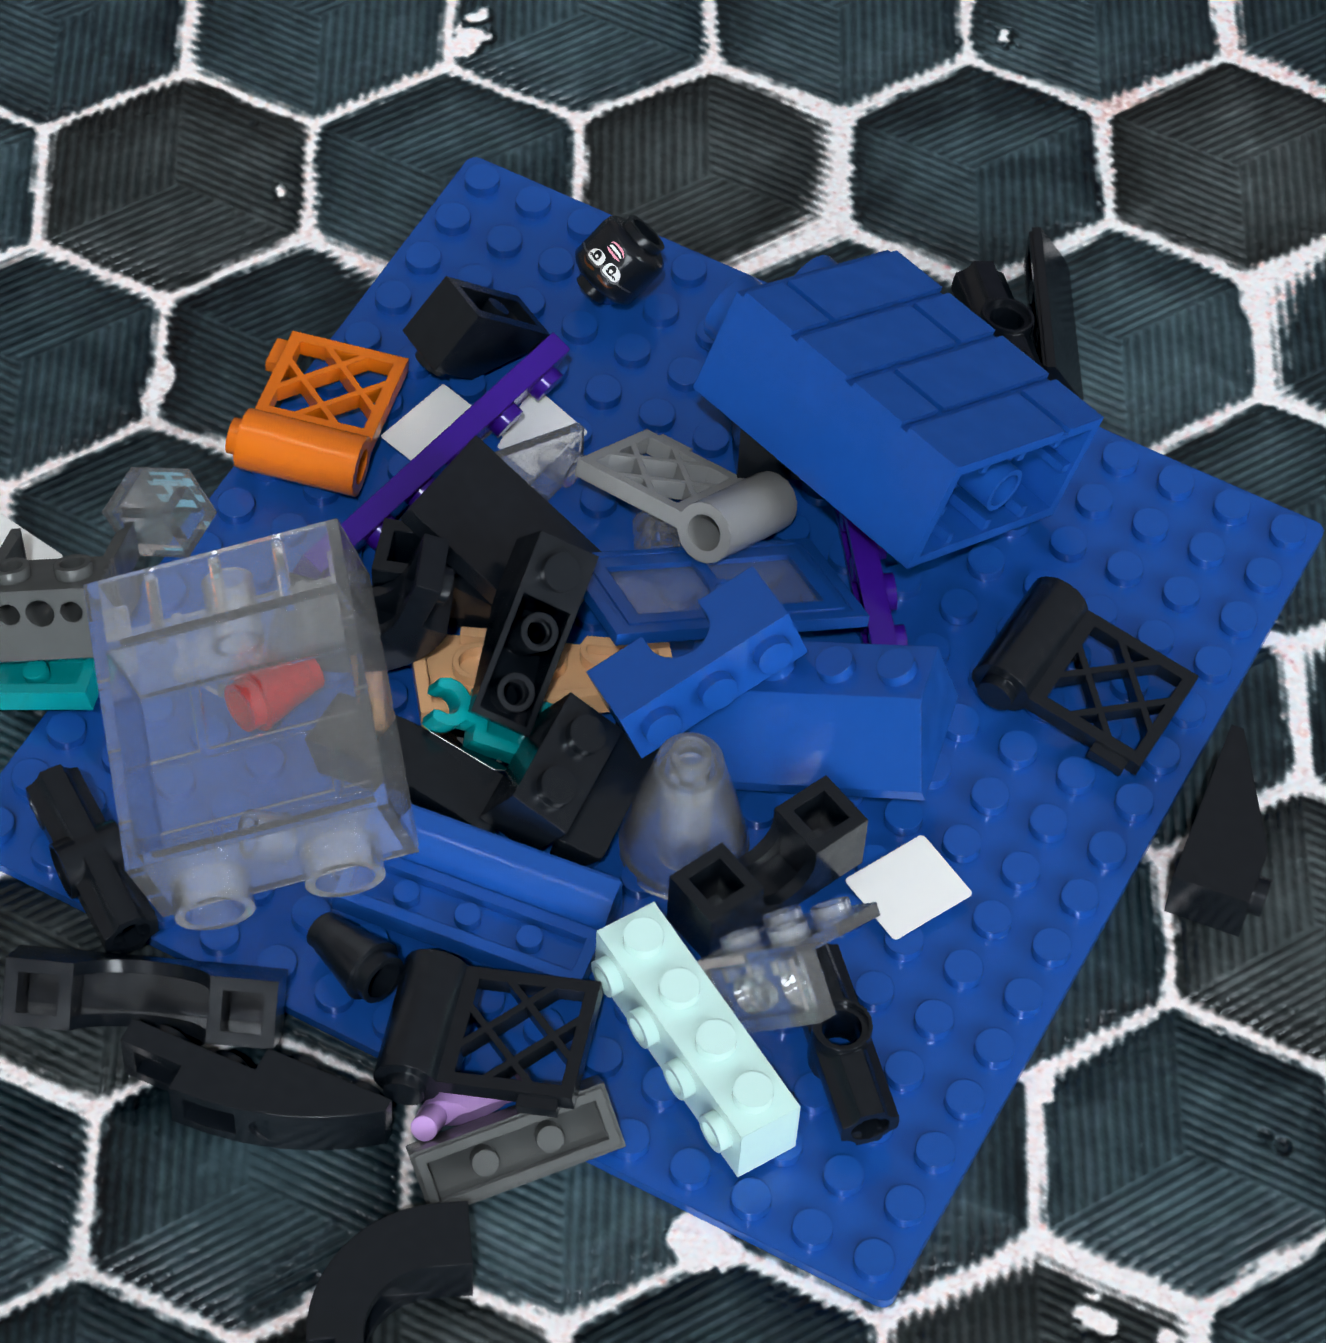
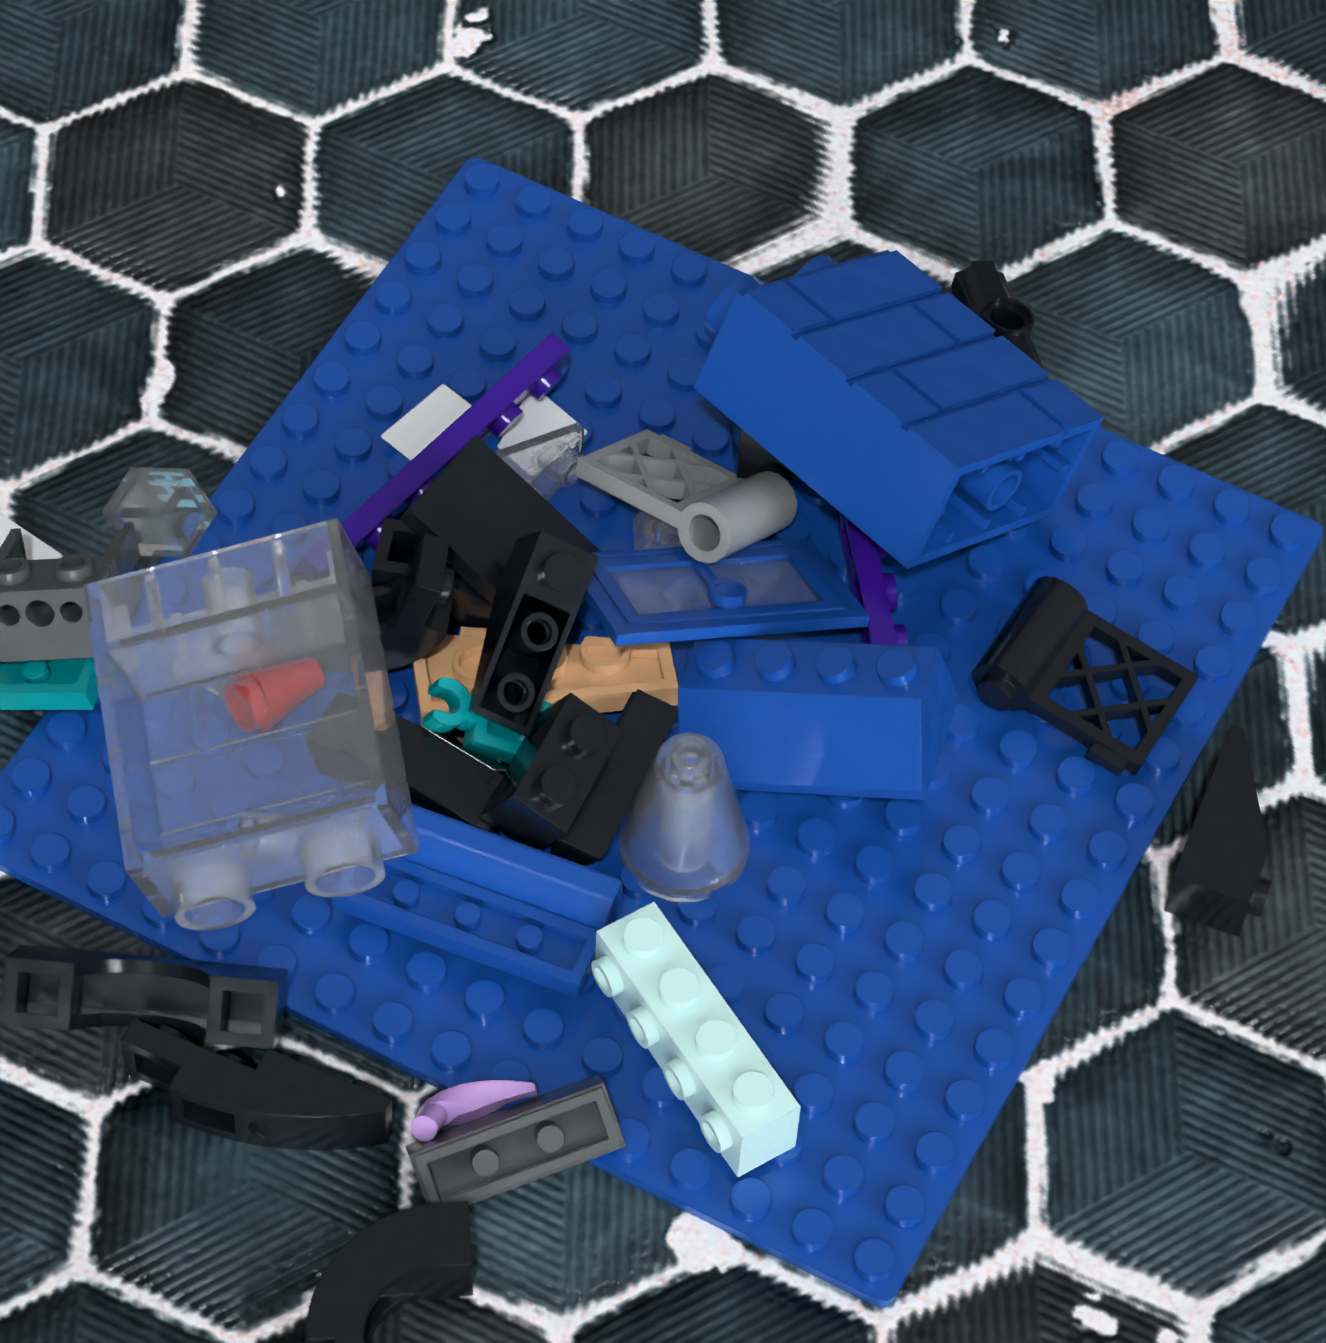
(91, 859): black piece -> none
(310, 442): orange piece -> none
(358, 959): black cone -> none
(433, 1028): black piece -> none
(471, 329): black slope -> none
(619, 260): black head -> none
(667, 695): blue arch -> none
(774, 971): clear bracket -> none
(806, 848): black arch -> none
(850, 1072): black piece -> none
(909, 886): white sticker -> none
(1053, 310): black slope -> none

